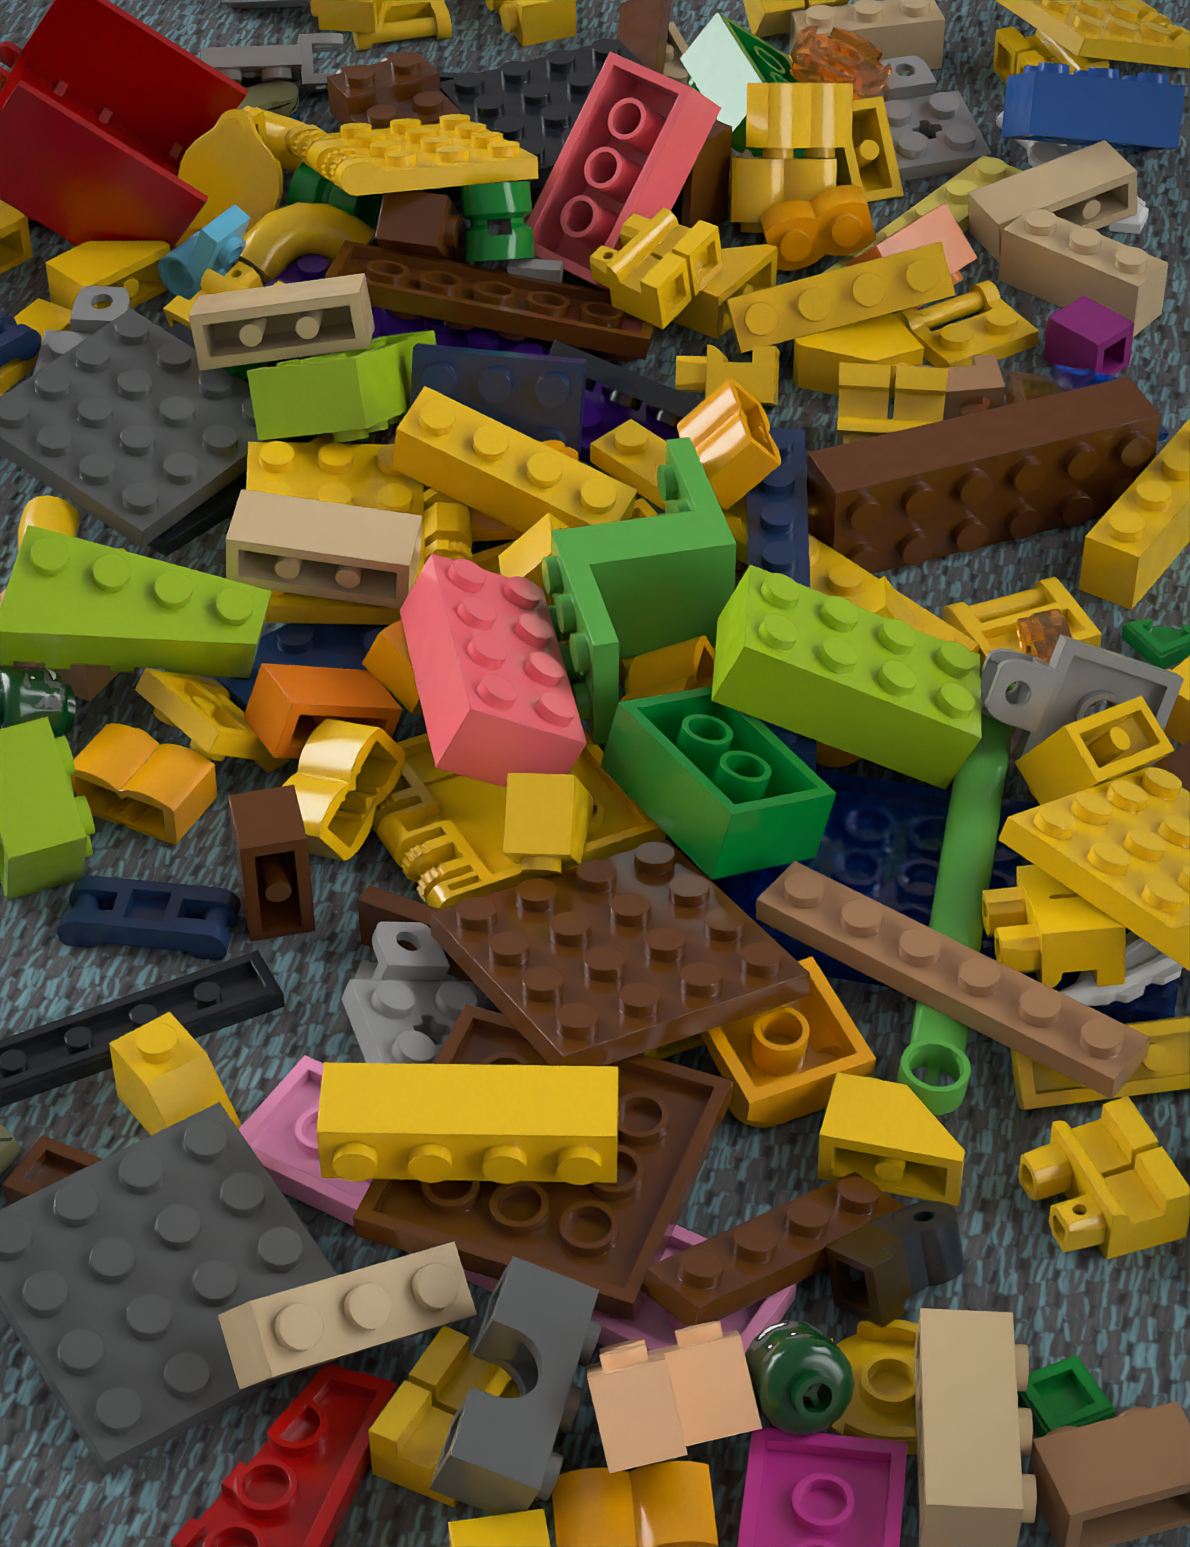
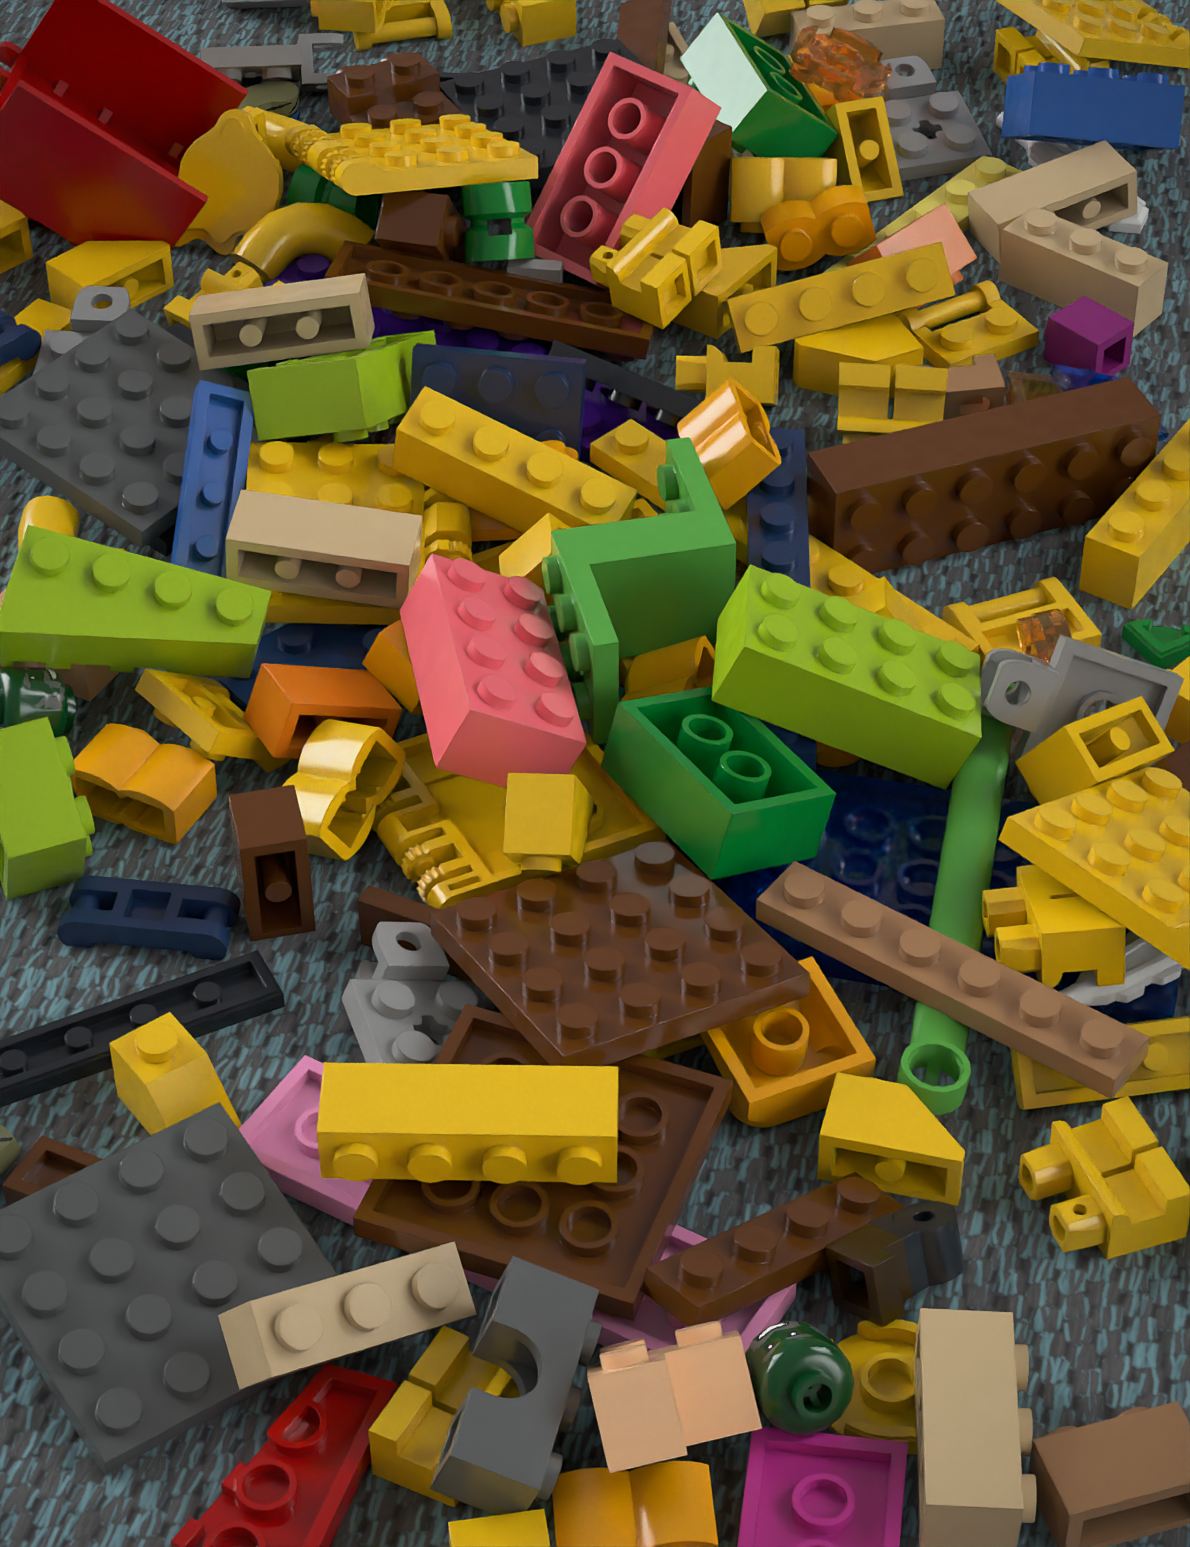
(212, 476): none -> blue plate
(213, 248): medium azure plate -> none
(799, 117): yellow brick -> none
(1064, 1397): green tile -> none

